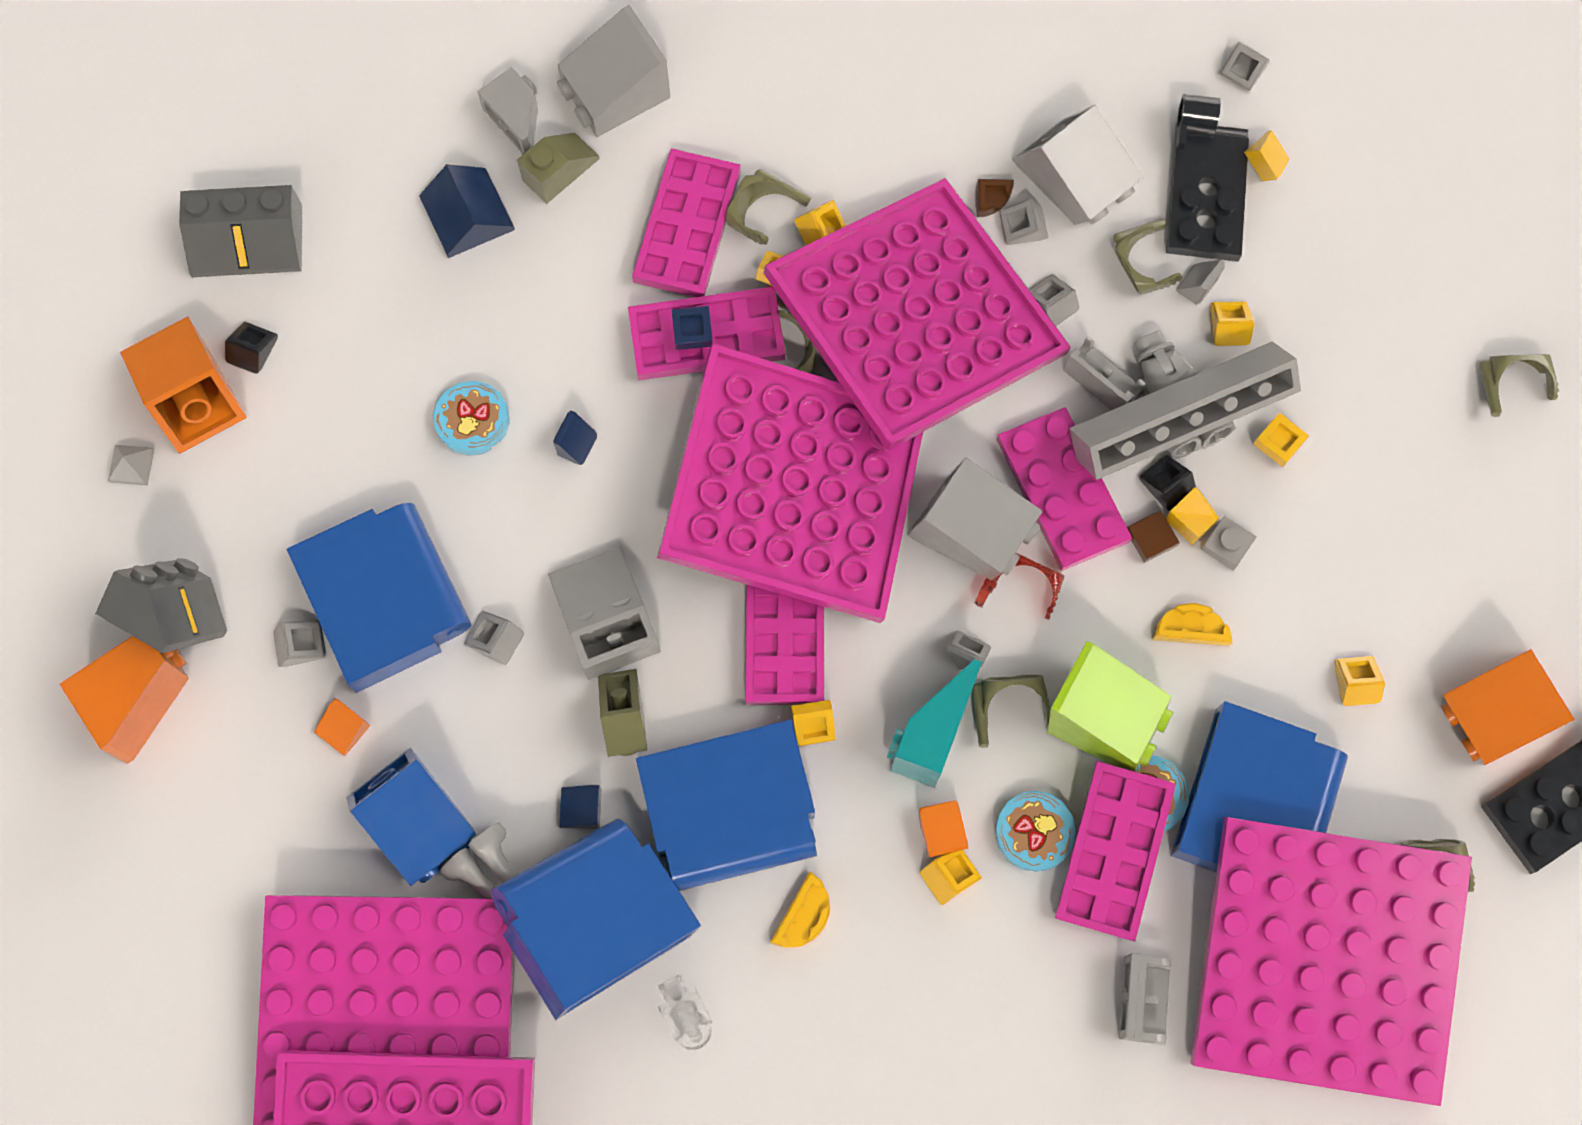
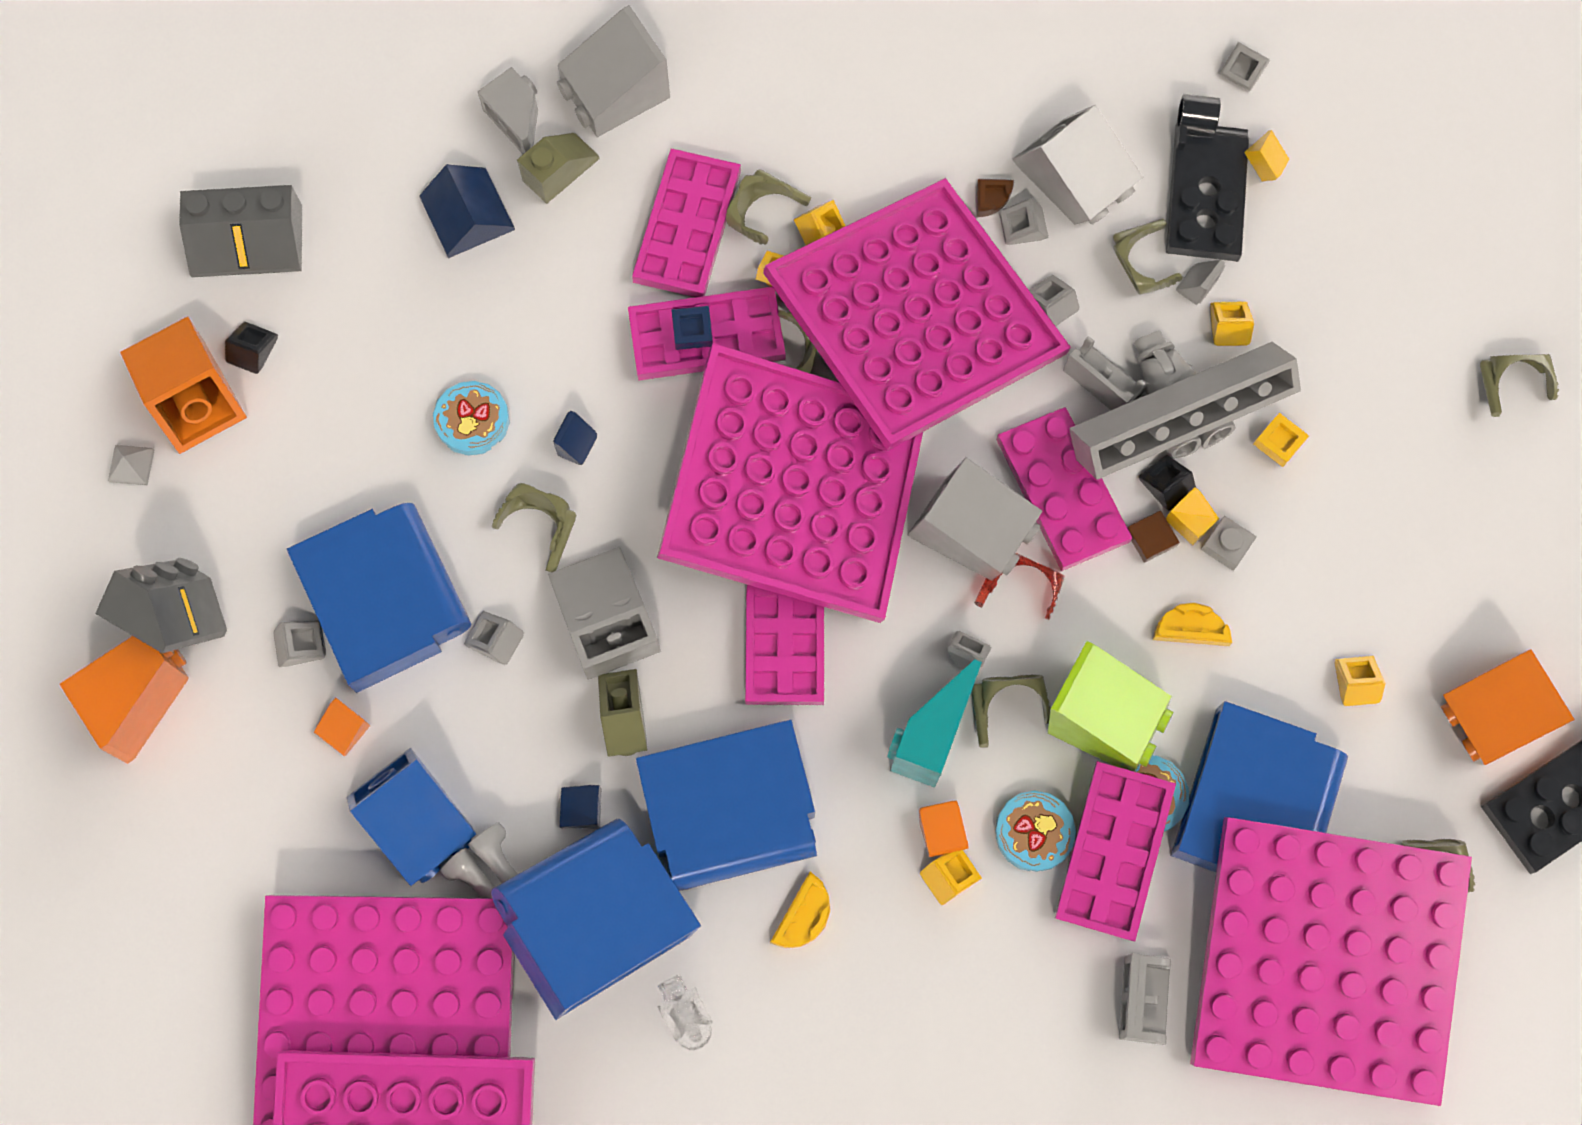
(528, 497): none -> olive helmet
(813, 722): yellow plate -> none

